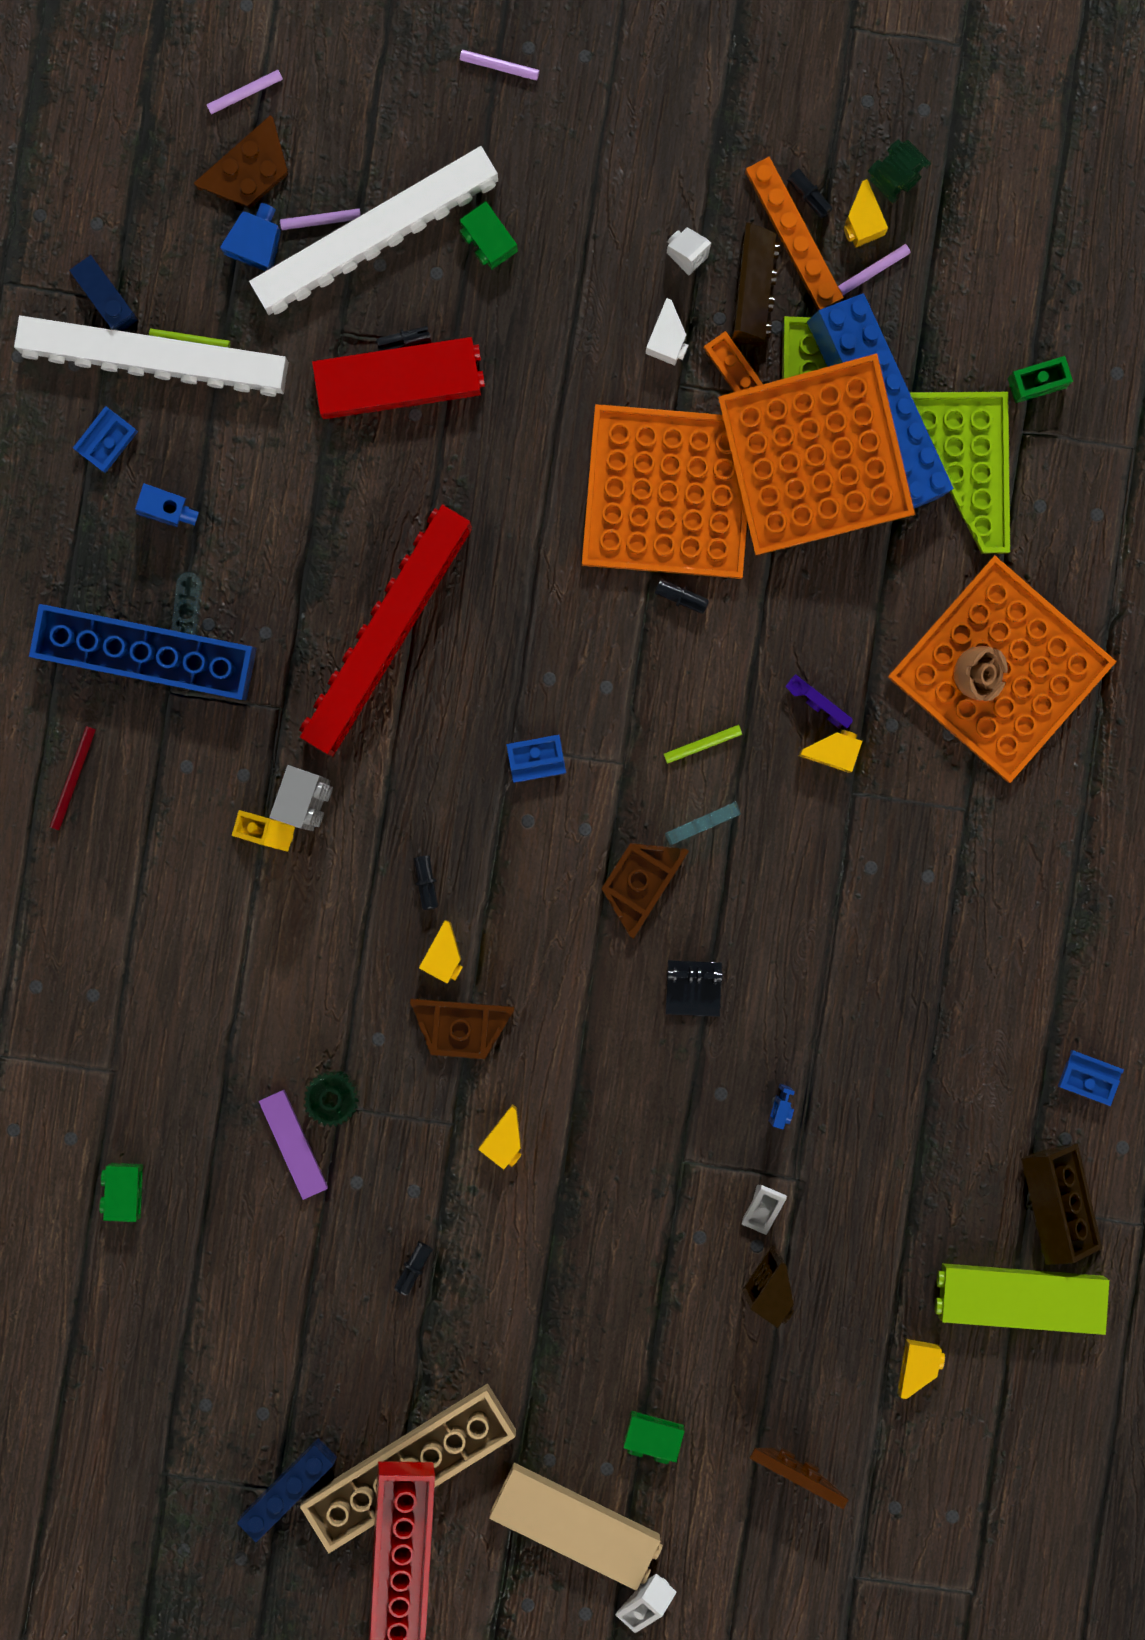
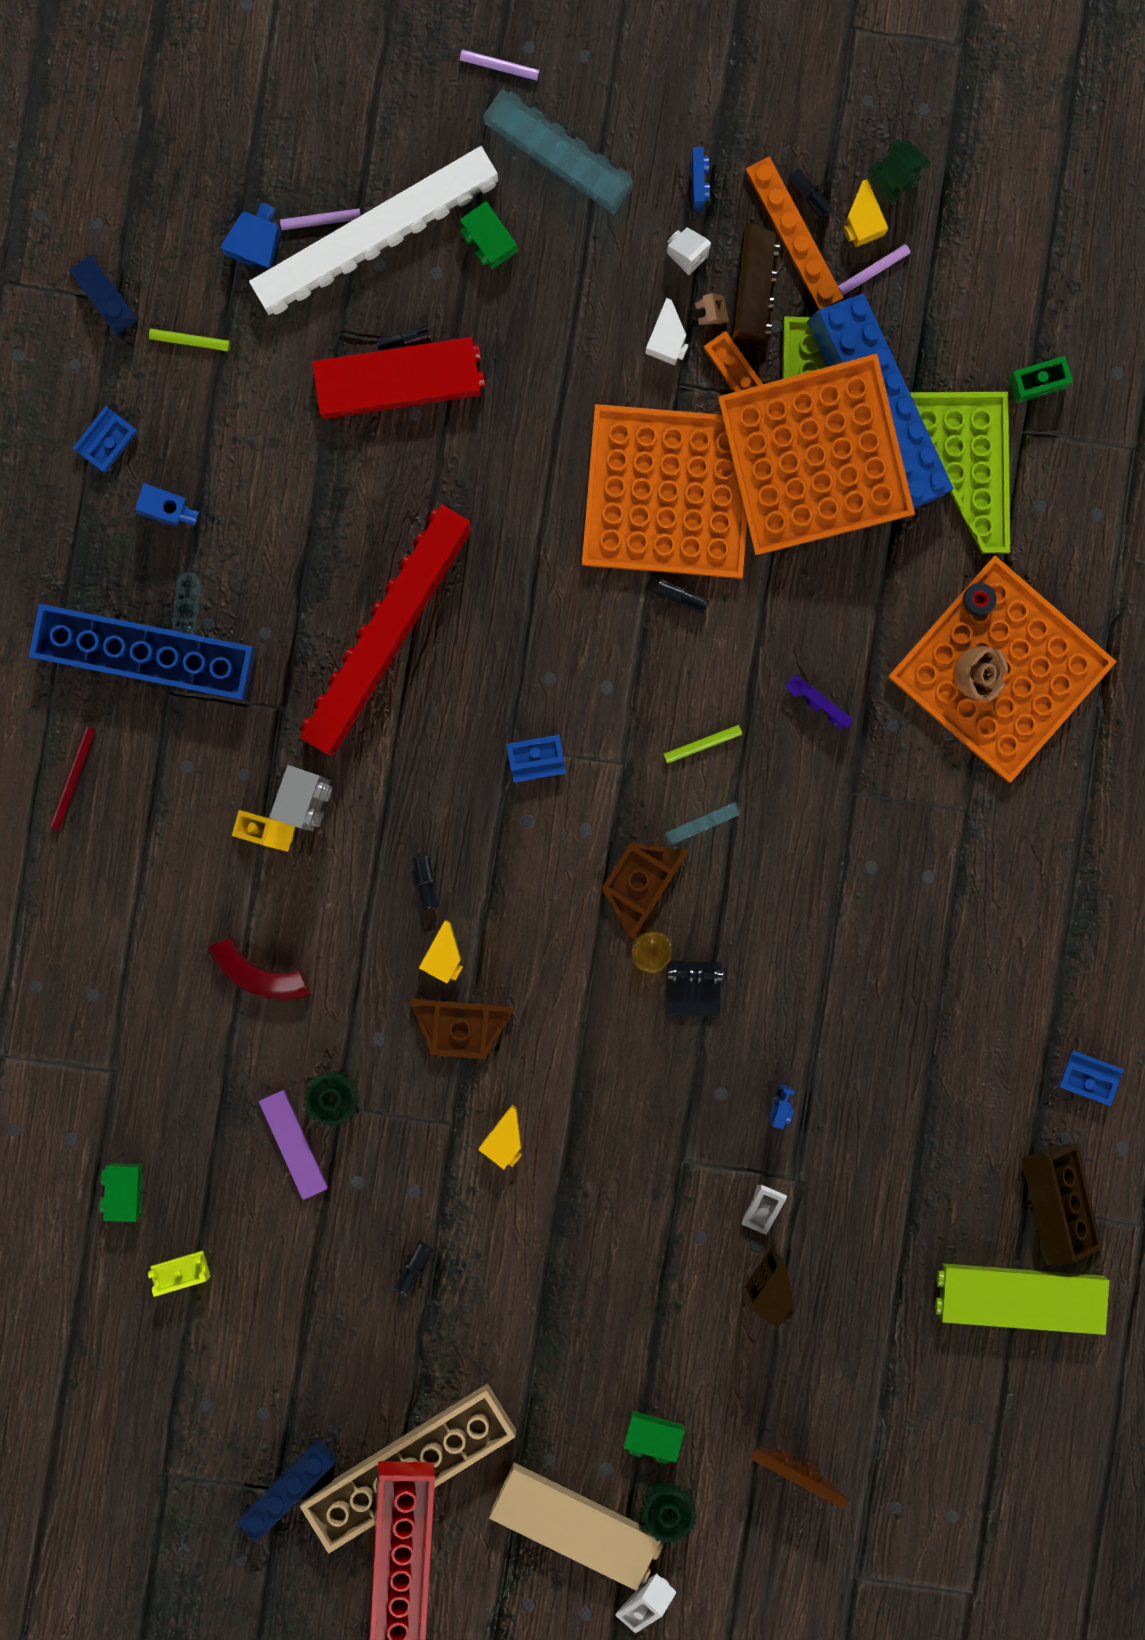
(151, 355): white brick -> none
(179, 1273): none -> neon yellow hinge
(244, 91): lavender bar -> none
(248, 168): reddish brown wing -> none
(255, 979): none -> dark red brick
(558, 151): none -> clear light blue brick
(651, 951): none -> clear yellow hair
(665, 1496): none -> clear green brick
(700, 189): none -> blue plate
(715, 309): none -> medium nougat tile
(835, 751): yellow slope -> none
(919, 1366): yellow slope -> none
(989, 599): none -> black wheel

